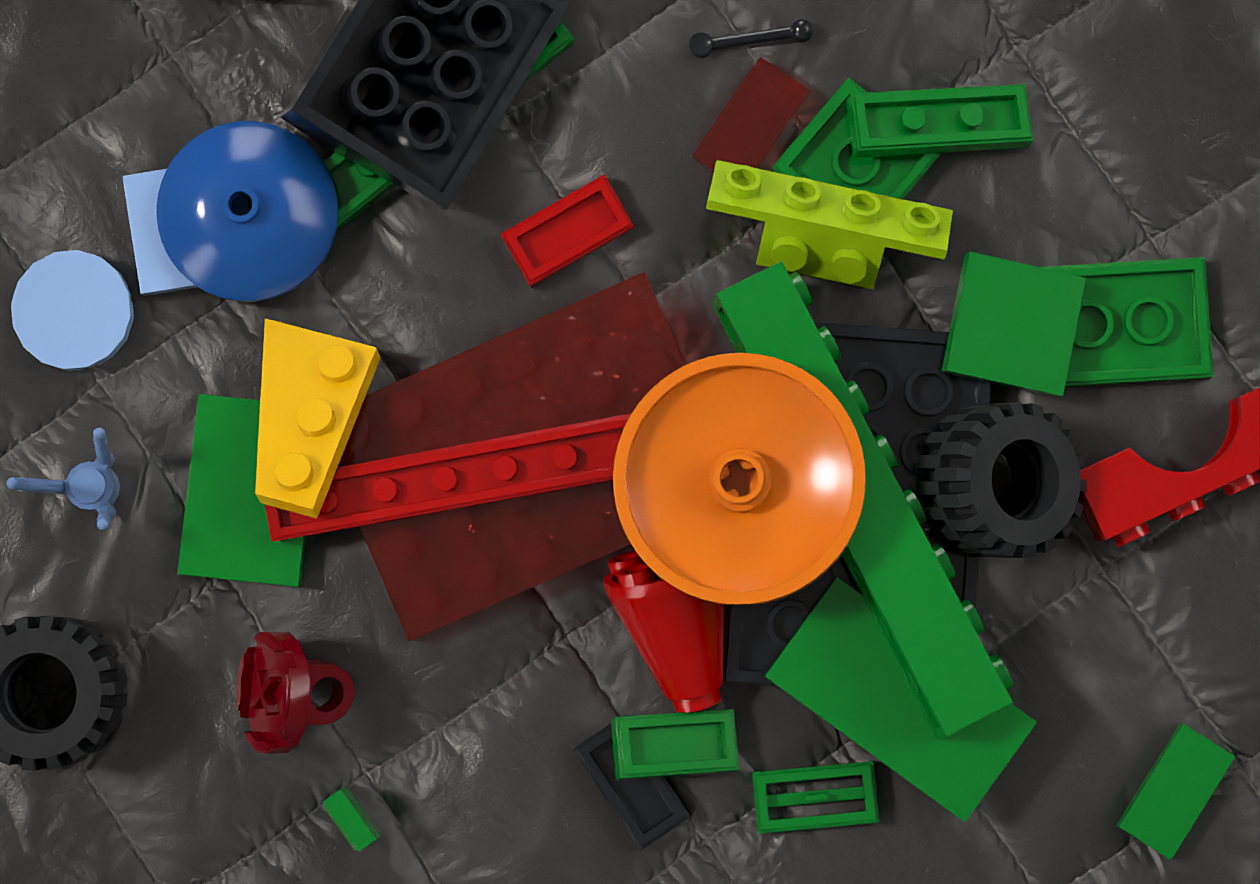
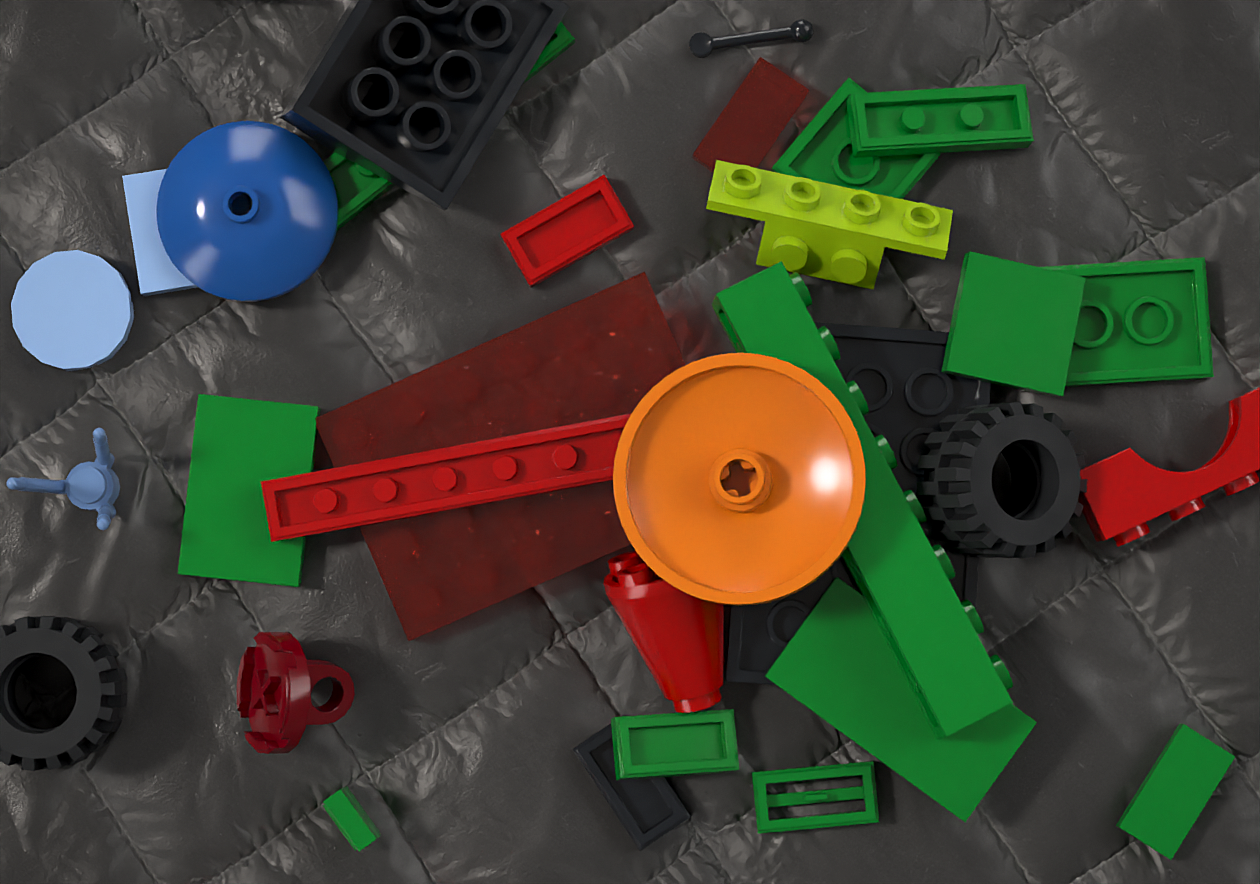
(307, 412): yellow wing -> none

